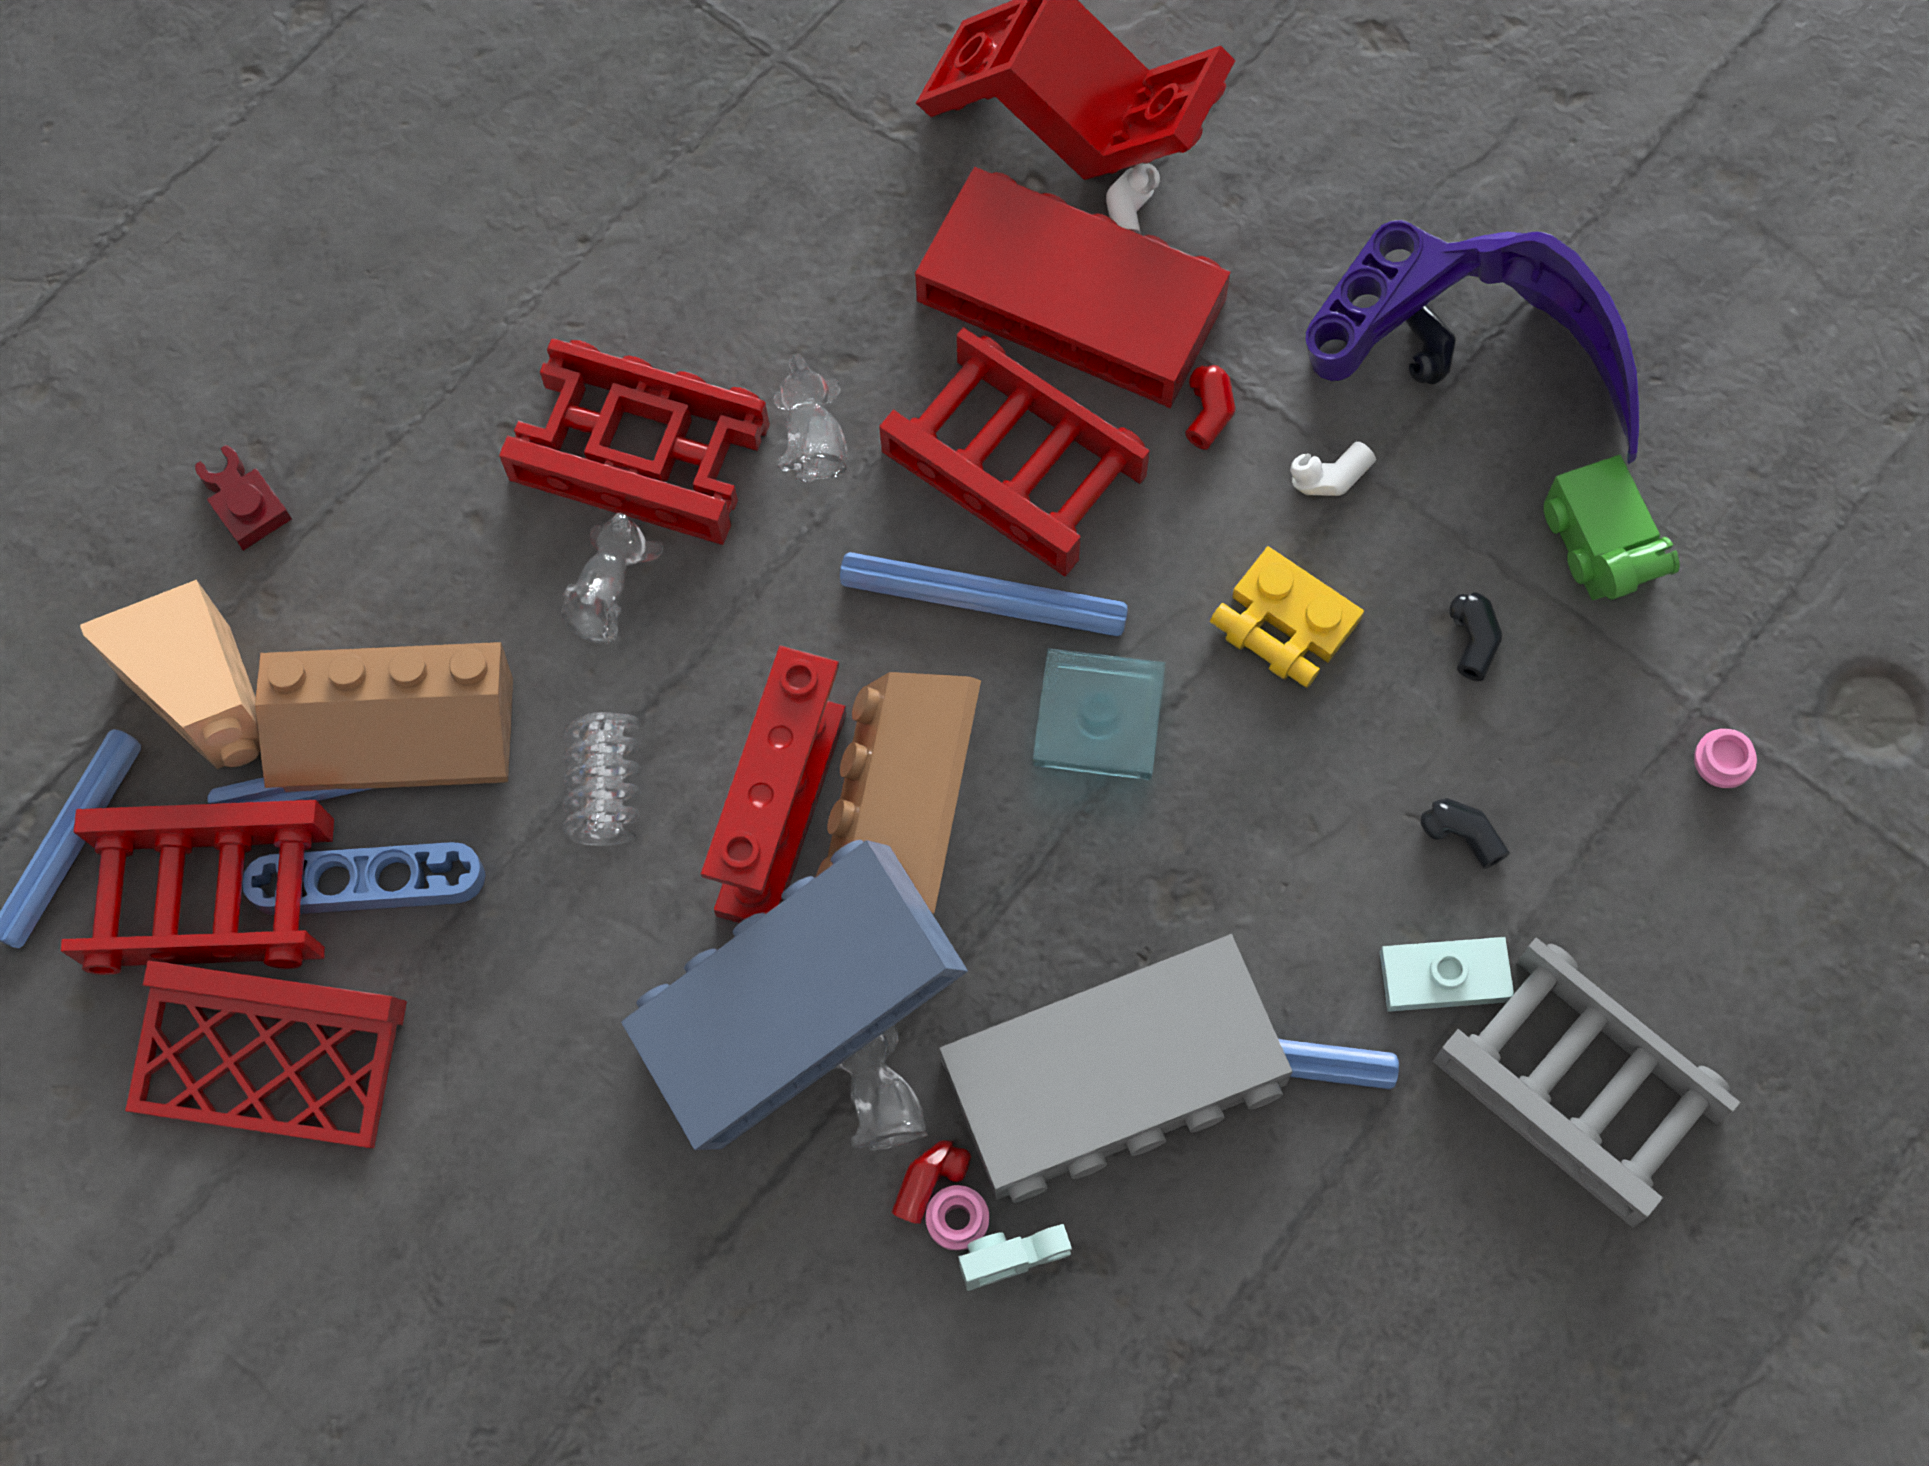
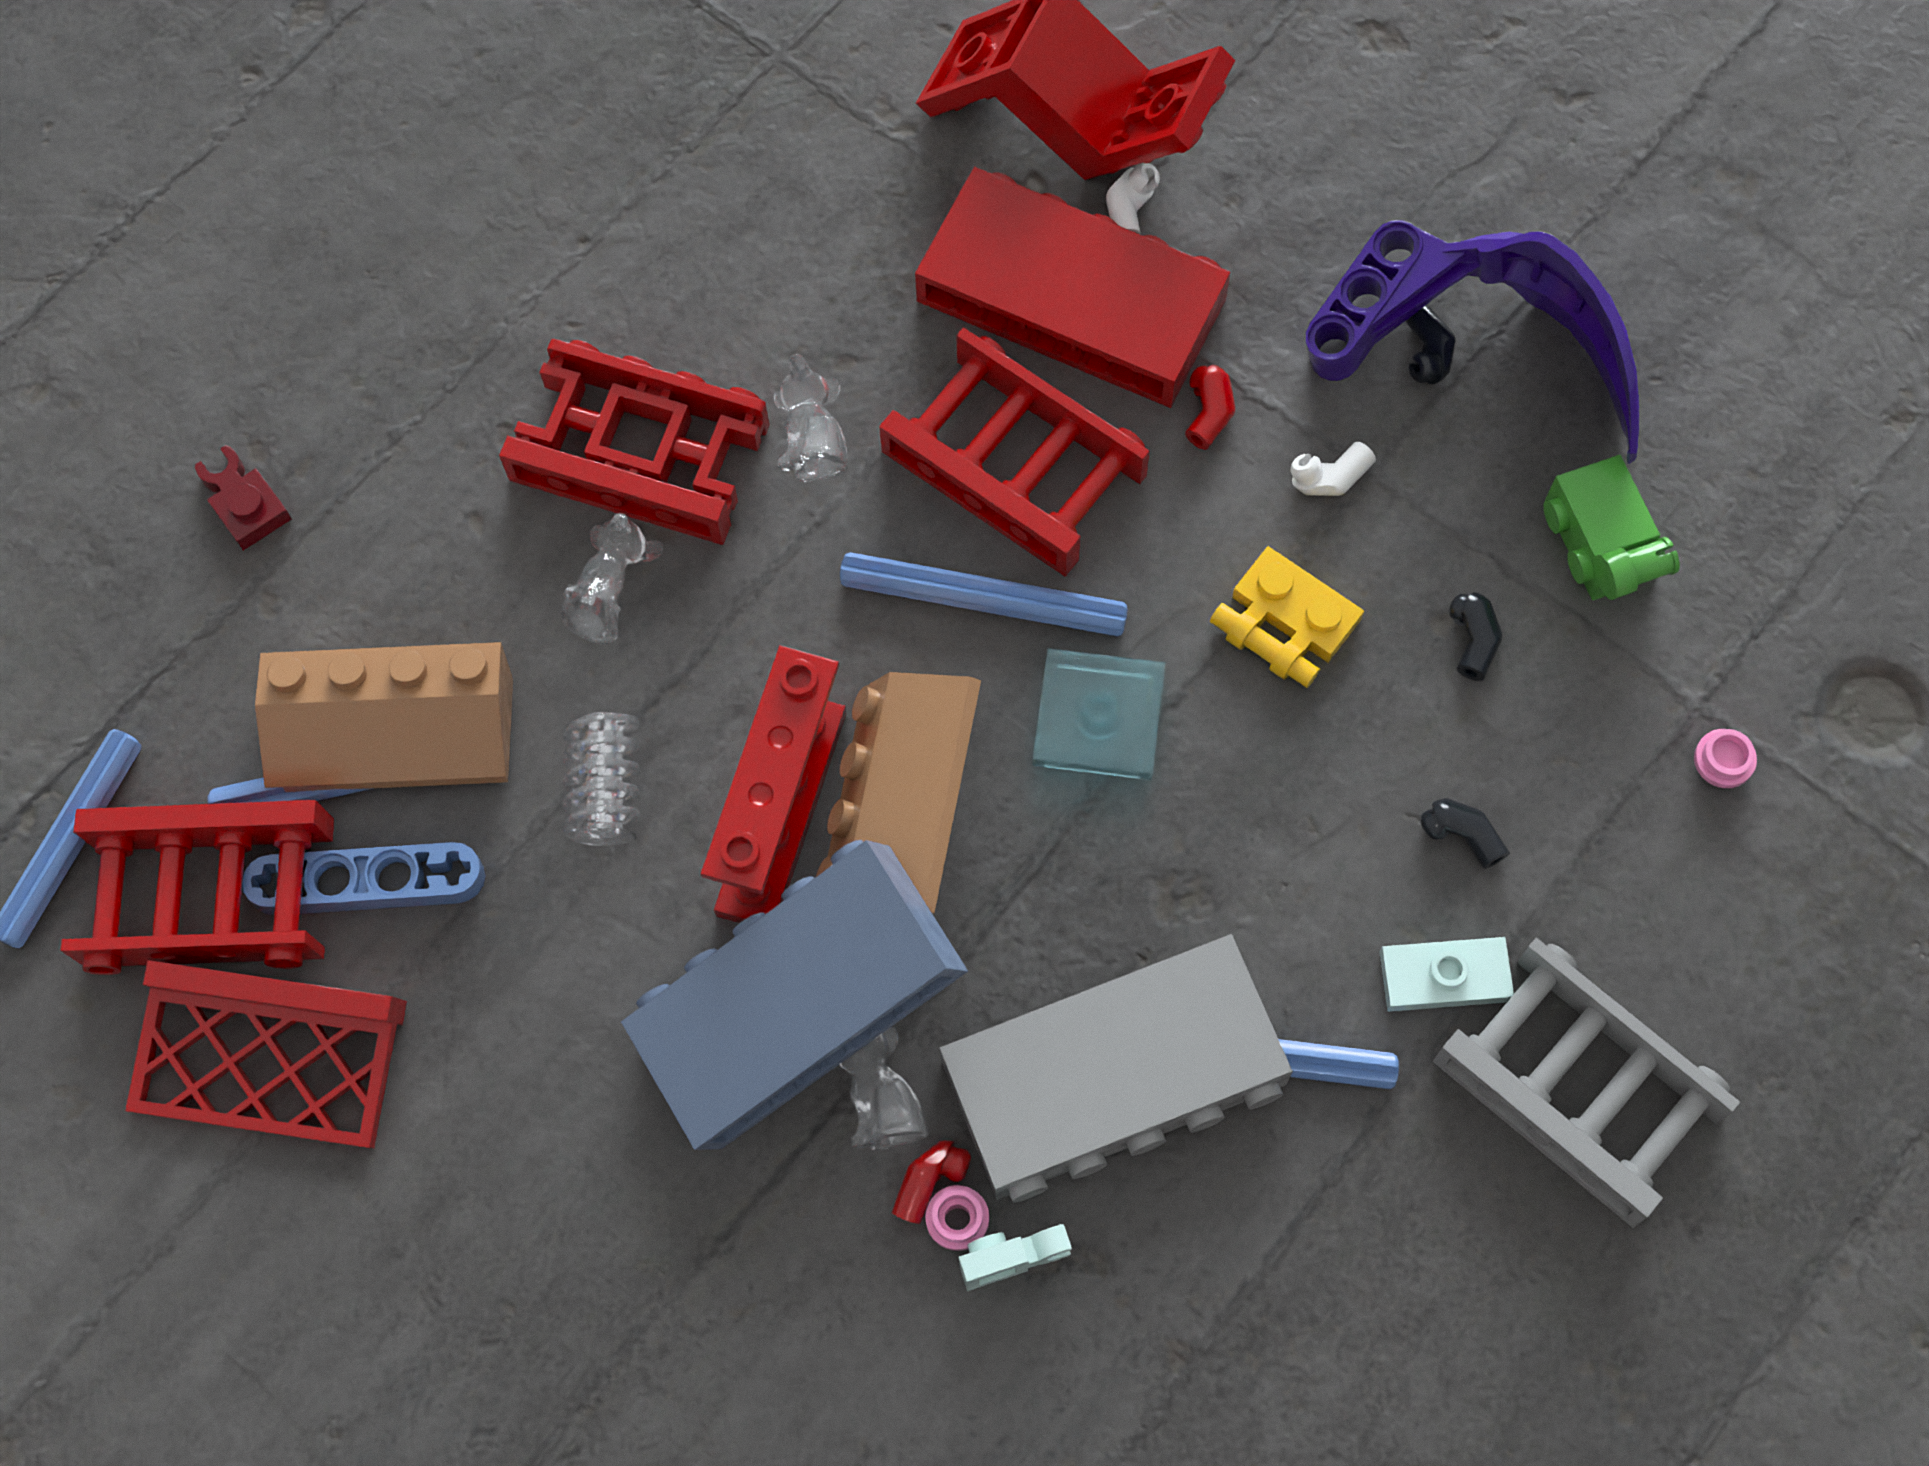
(186, 668): light nougat slope -> none

